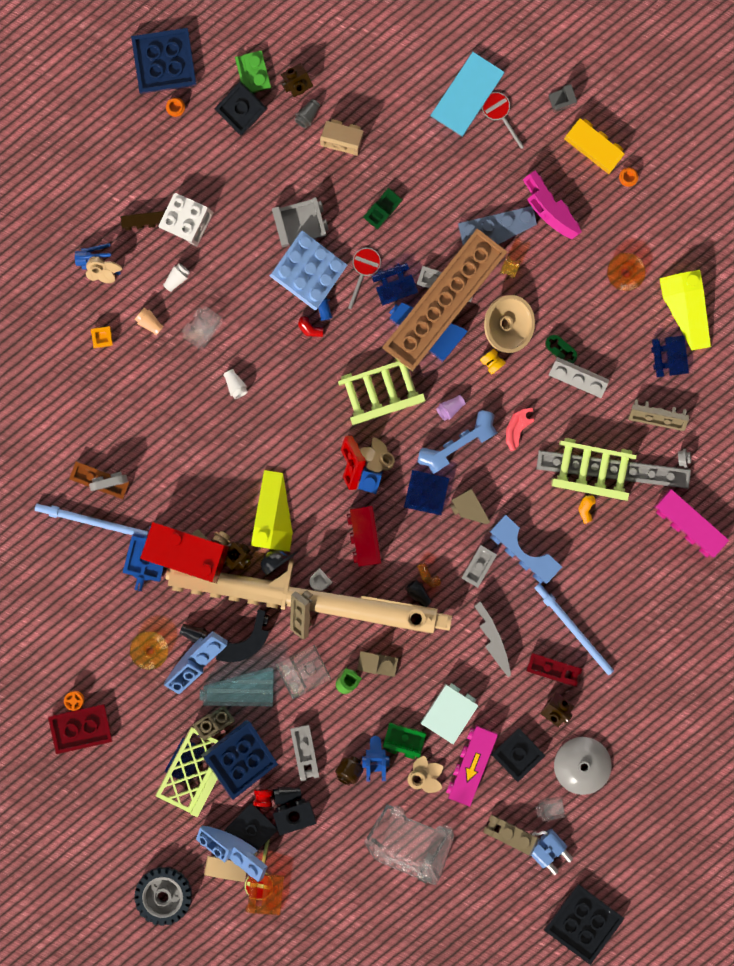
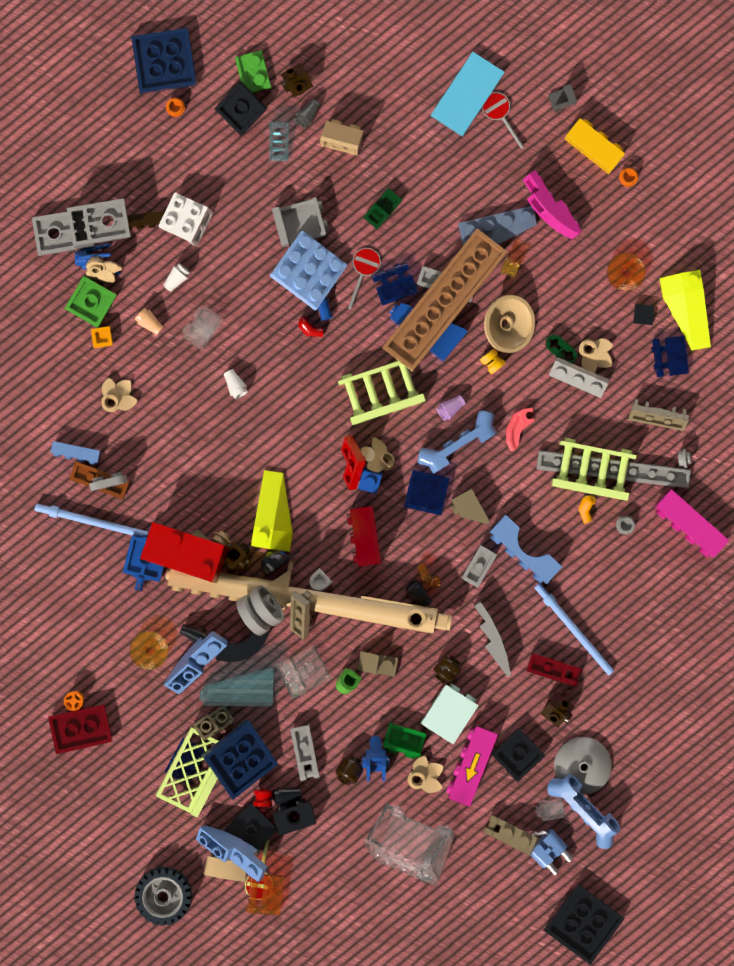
(76, 452): none -> medium blue piece
(81, 227): none -> light grey bracket
(90, 302): none -> bright green plate
(119, 393): none -> tan plate
(260, 610): none -> light grey wheel
(278, 124): none -> clear light blue slope
(447, 669): none -> dark brown piece
(598, 356): none -> tan plate
(604, 826): none -> medium blue plate
(625, 525): none -> light grey plate
(643, 314): none -> black tile

